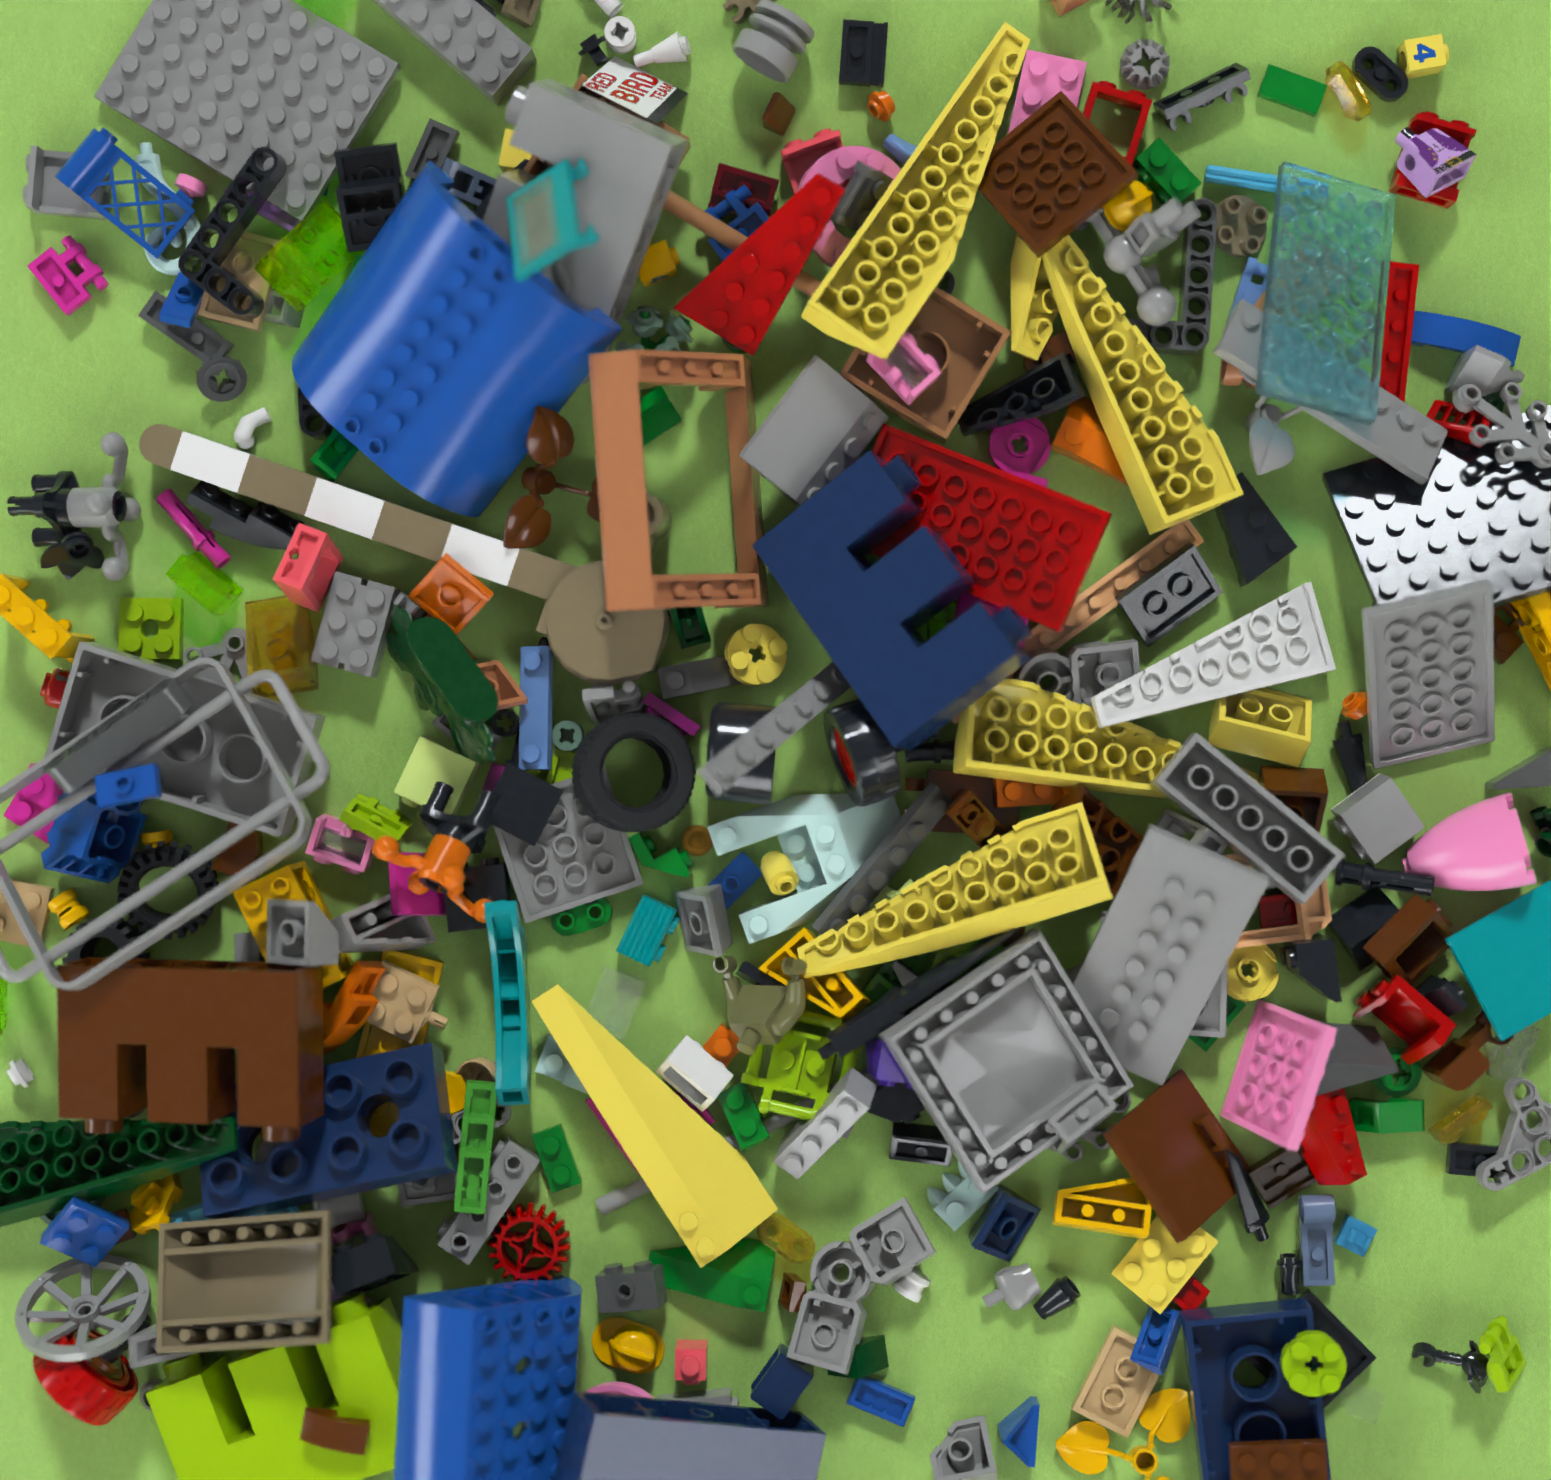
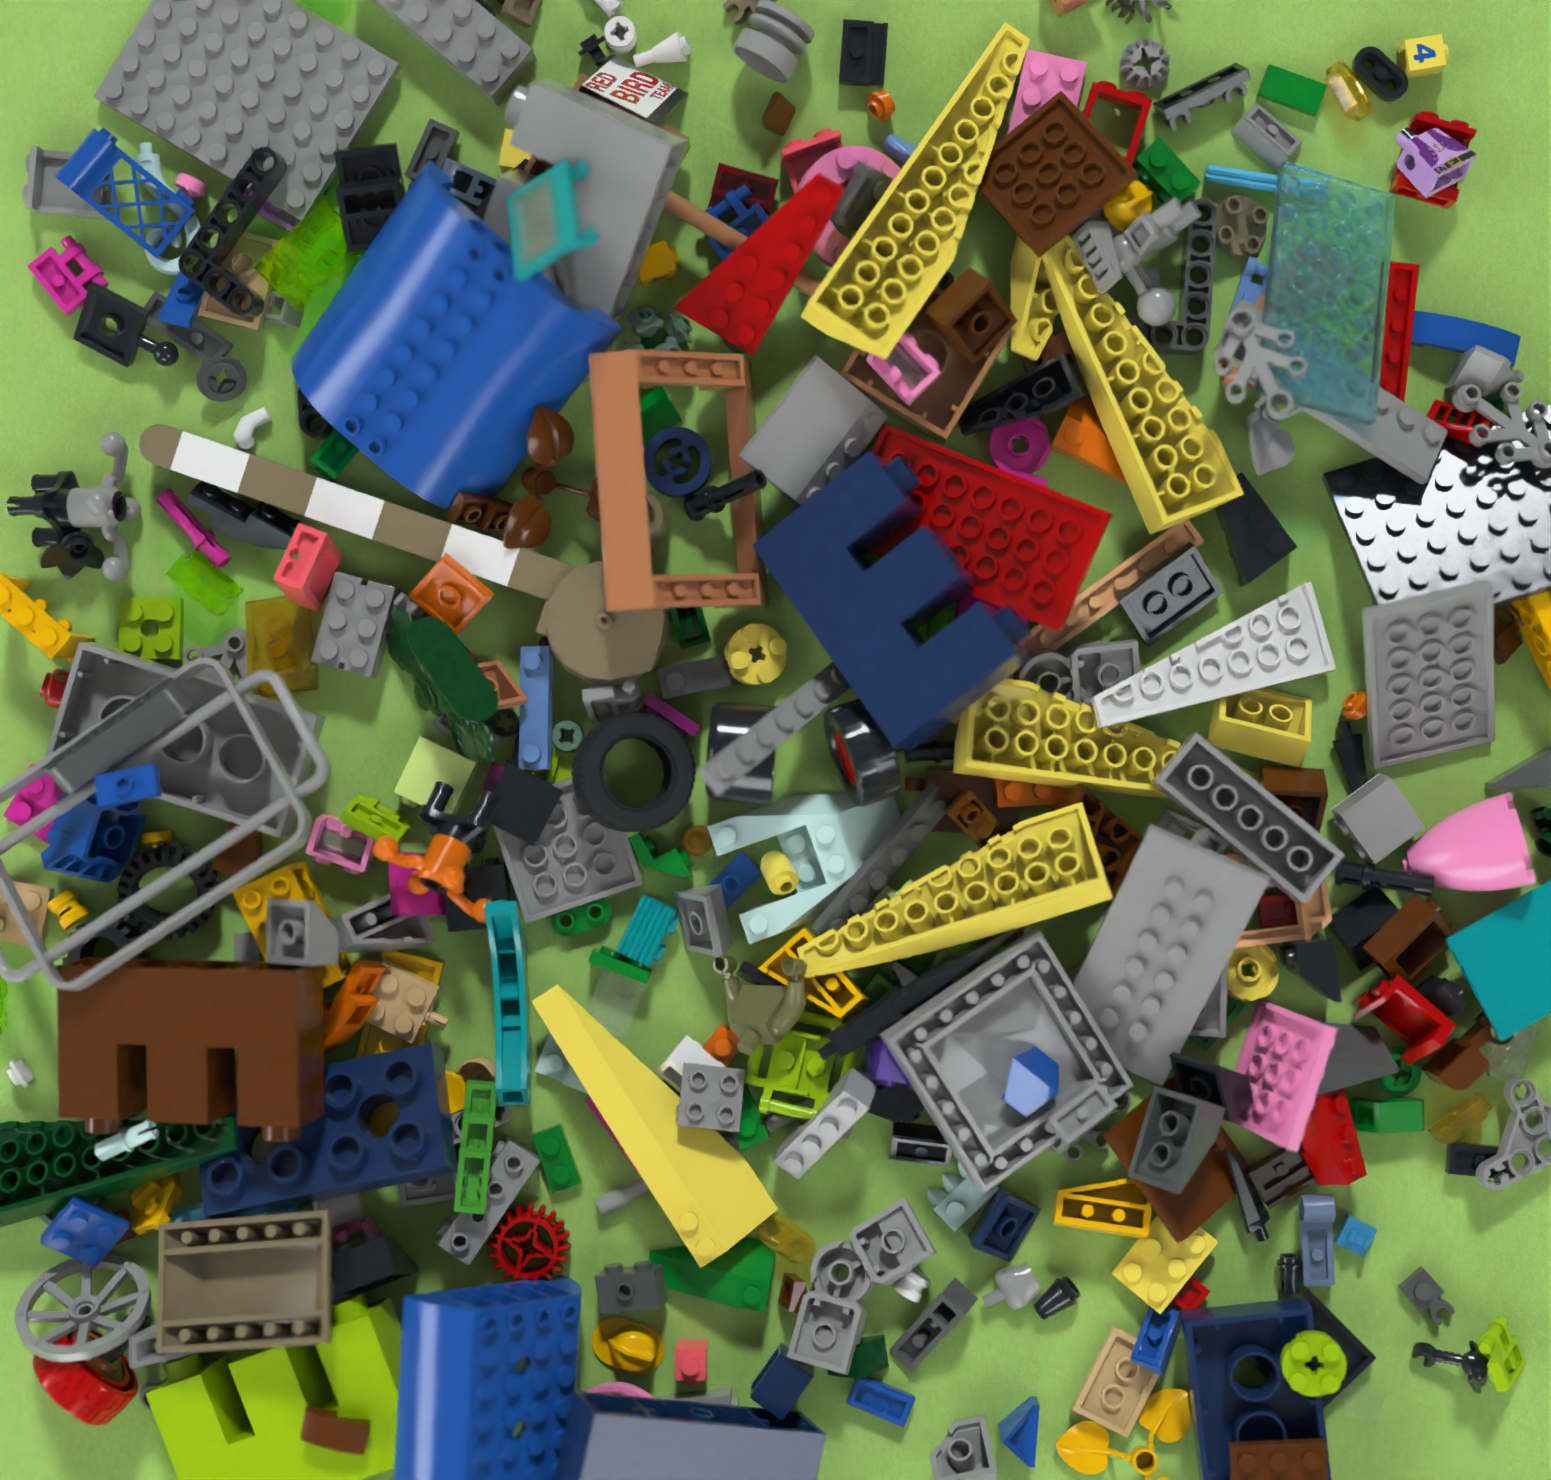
(125, 1140): none -> light aqua axle
(130, 322): none -> black plate
(483, 510): none -> reddish brown slope
(609, 959): none -> green plate
(688, 440): none -> dark blue wheel
(710, 1097): none -> light grey hinge
(715, 498): none -> black pin
(934, 1324): none -> dark grey slope
(971, 315): none -> reddish brown slope
(1031, 1081): none -> slope
(1096, 243): none -> light grey slope
(1174, 1139): none -> dark grey slope
(1212, 1084): none -> black slope
(1258, 359): none -> light grey plant
(1266, 136): none -> light grey slope
(1424, 1293): none -> dark grey plate

